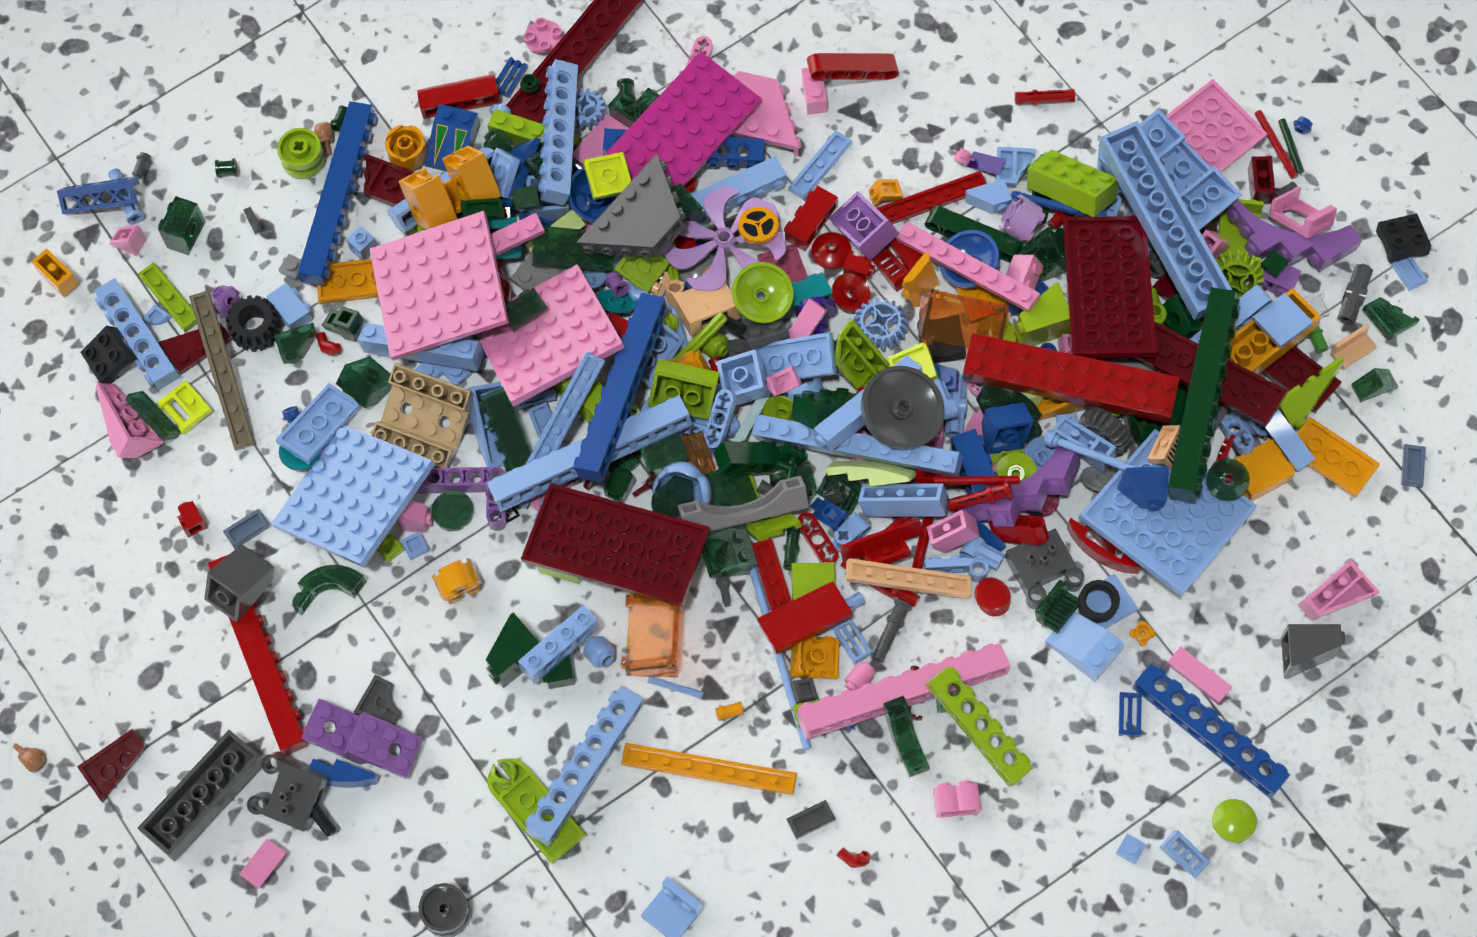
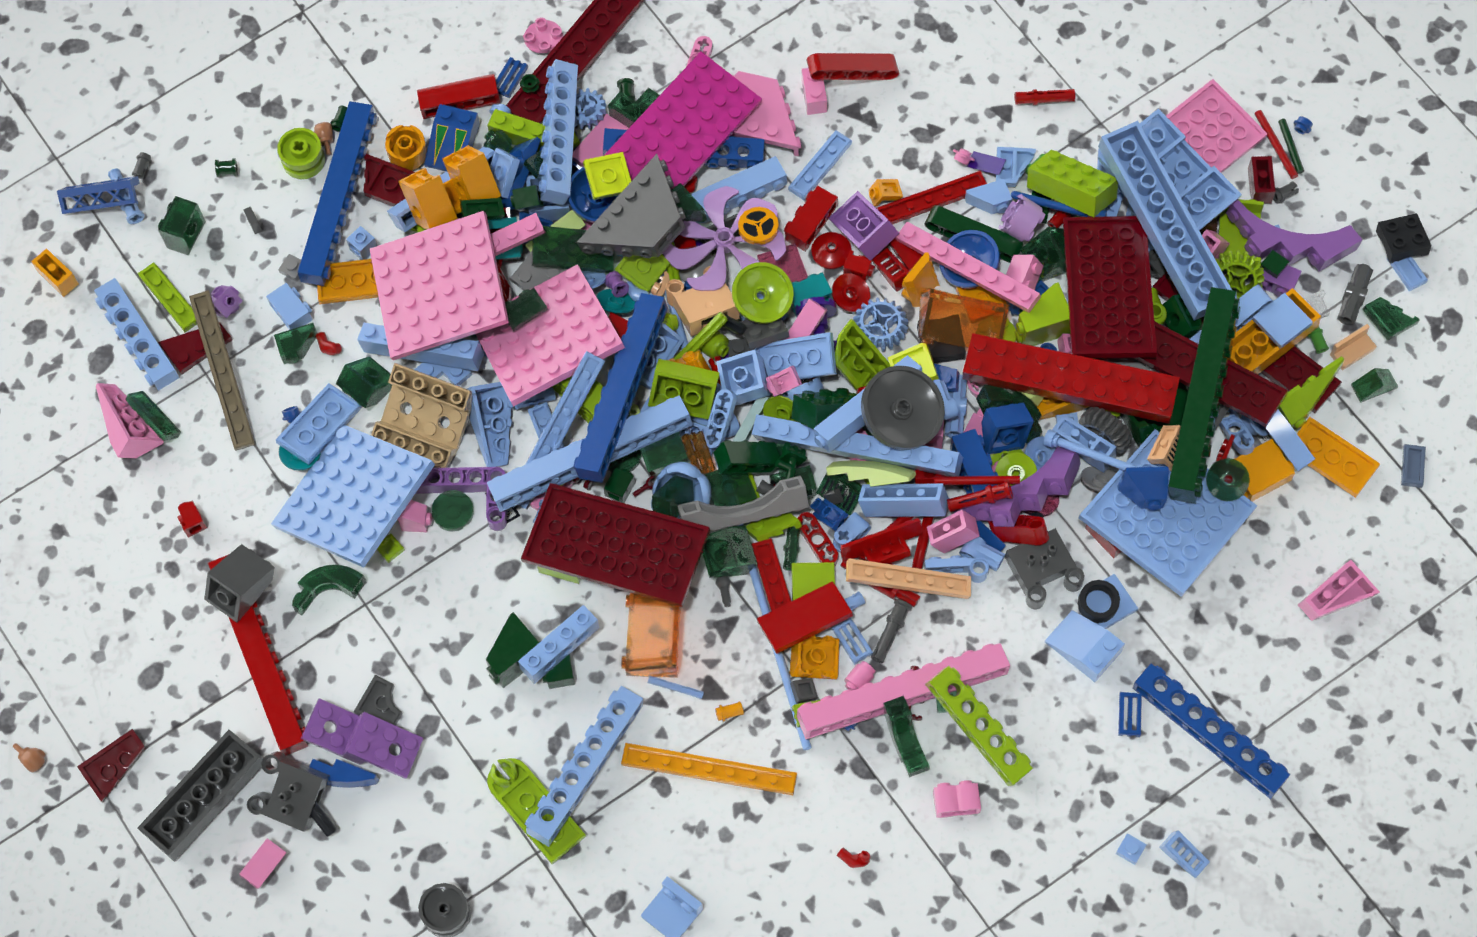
(107, 354): black brick -> none
(129, 239): bright pink slope -> none
(156, 316): light blue tile -> none
(190, 402): neon yellow plate -> none
(246, 528): sand blue tile -> none
(249, 309): black tyre -> none
(344, 322): dark green brick -> none
(414, 545): light blue tile -> none
(457, 580): light orange brick -> none
(506, 429): clear green brick -> none
(599, 651): light blue head -> none
(810, 819): dark grey tile -> none
(992, 596): red piece -> none
(1056, 607): clear green panel -> none
(1099, 554): red slope -> none
(1142, 627): light orange plate -> none
(1199, 675): bright pink tile -> none
(1234, 820): lime dish -> none
(1309, 646): dark grey slope -> none
(1315, 219): bright pink panel -> none

